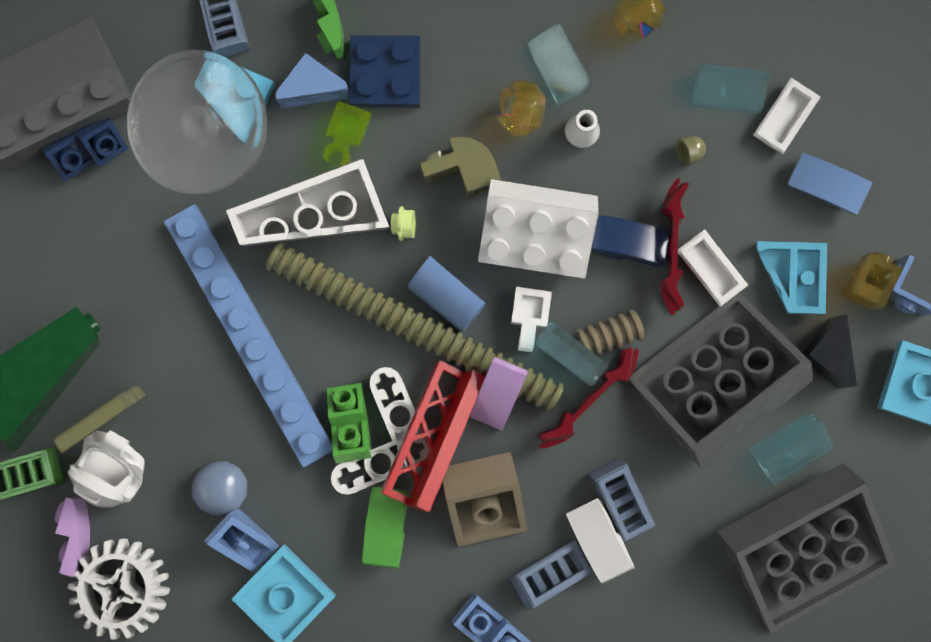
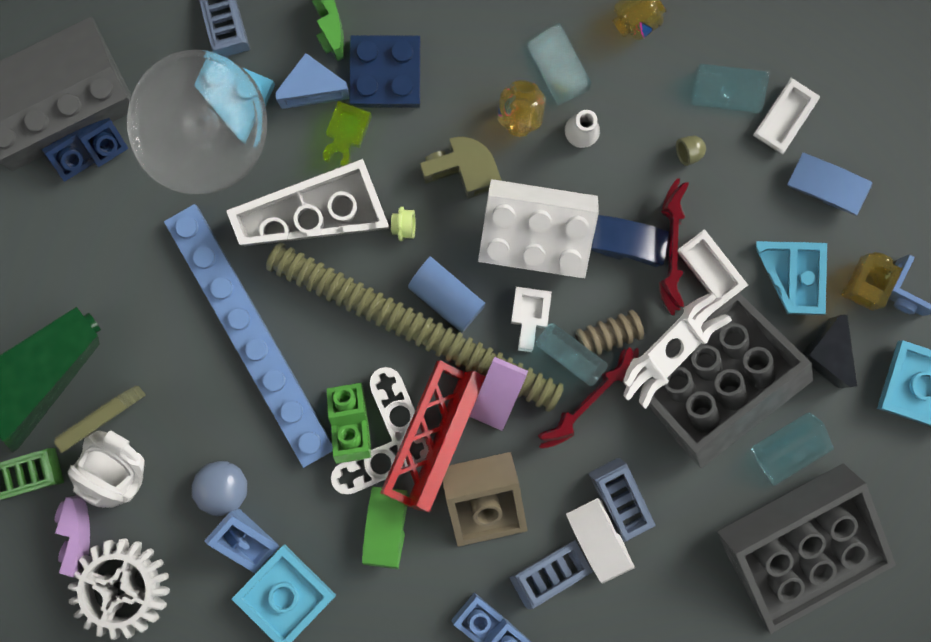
(689, 331): none -> white piece

